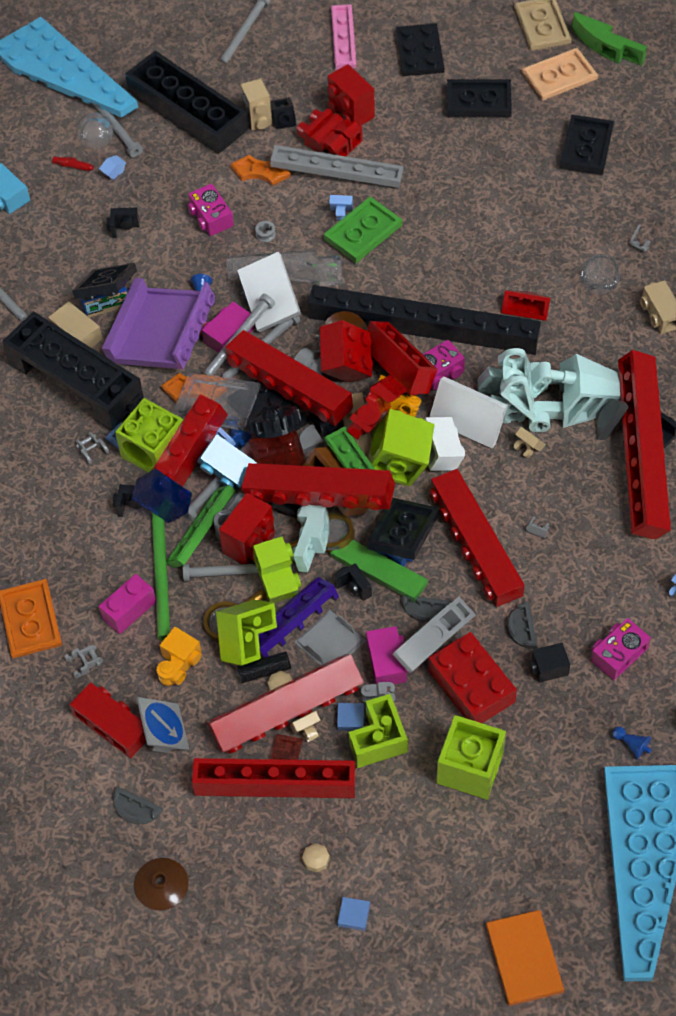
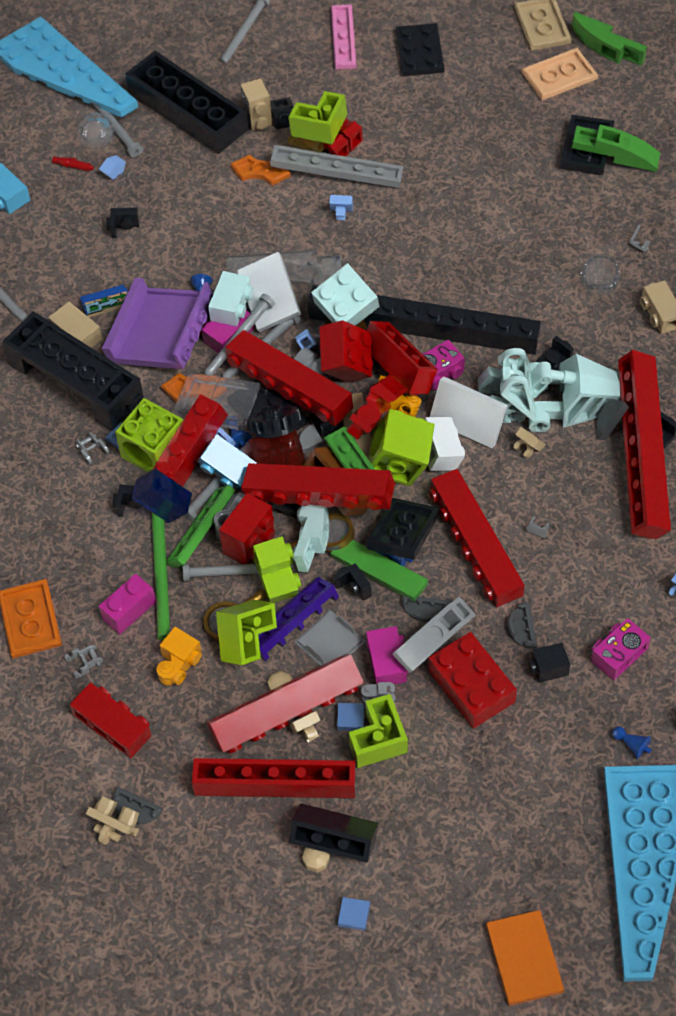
(103, 812): none -> tan hips
(104, 281): black plate -> none
(161, 895): reddish brown dish -> none
(162, 725): piece -> none
(210, 210): dark pink brick -> none
(230, 298): none -> light aqua brick
(260, 227): light grey bush -> none
(276, 659): black piece -> none
(287, 747): clear red tile -> none
(306, 144): none -> clear yellow piece
(310, 343): none -> light blue piece
(321, 121): none -> lime brick
(333, 832): none -> black brick
(345, 297): none -> light aqua brick
(351, 95): red brick -> none
(363, 229): bright green plate -> none
(471, 757): lime brick -> none
(479, 98): black plate -> none
(526, 304): red slope -> none
(557, 353): none -> black bracket
(616, 143): none -> bright green slope

